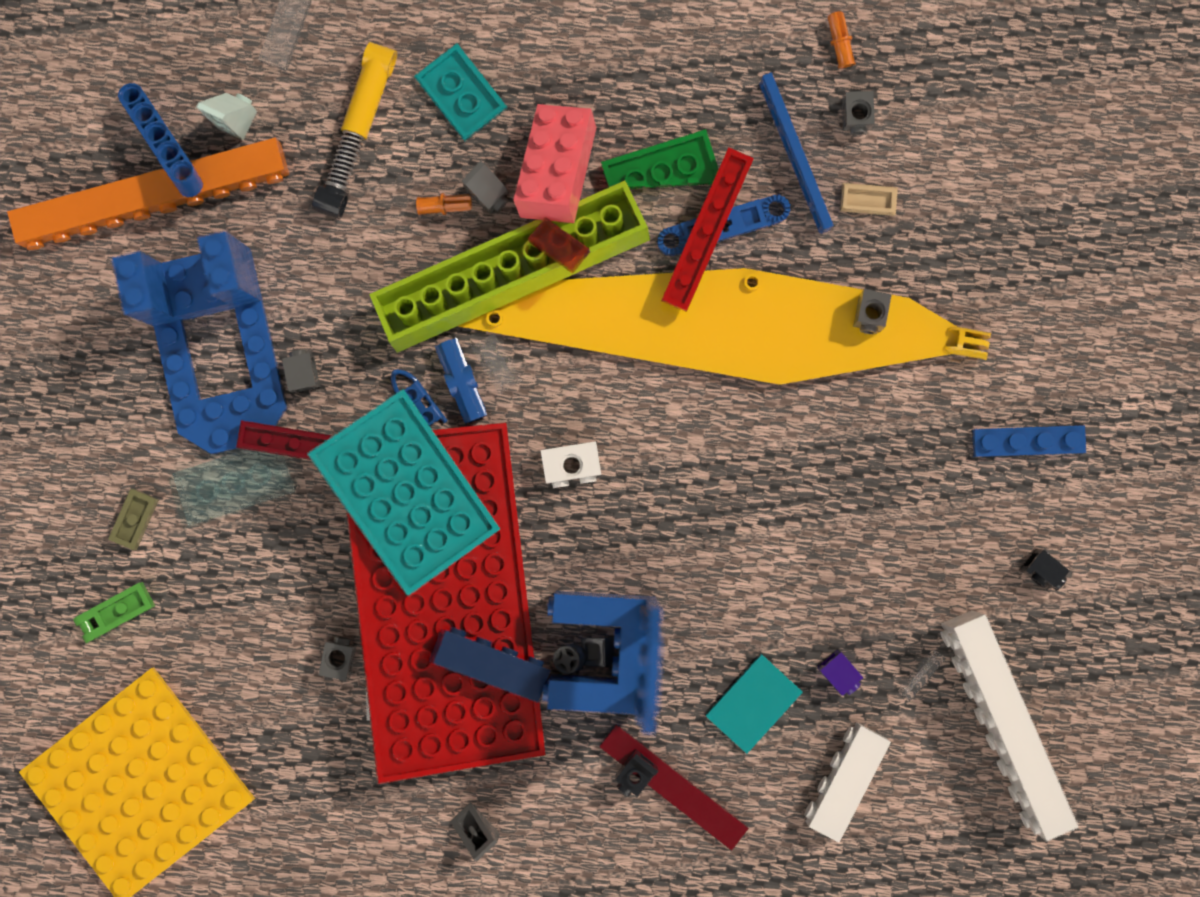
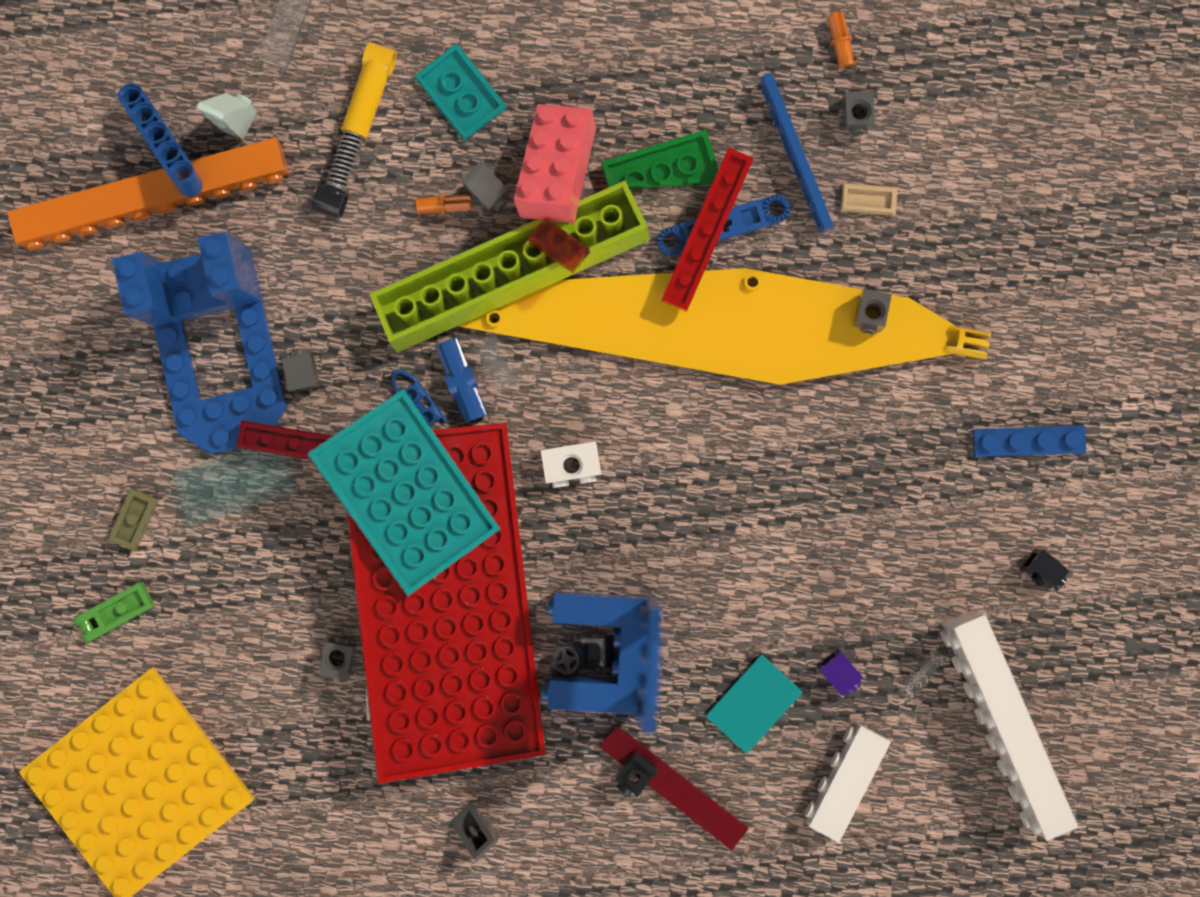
(490, 665): dark blue brick -> none

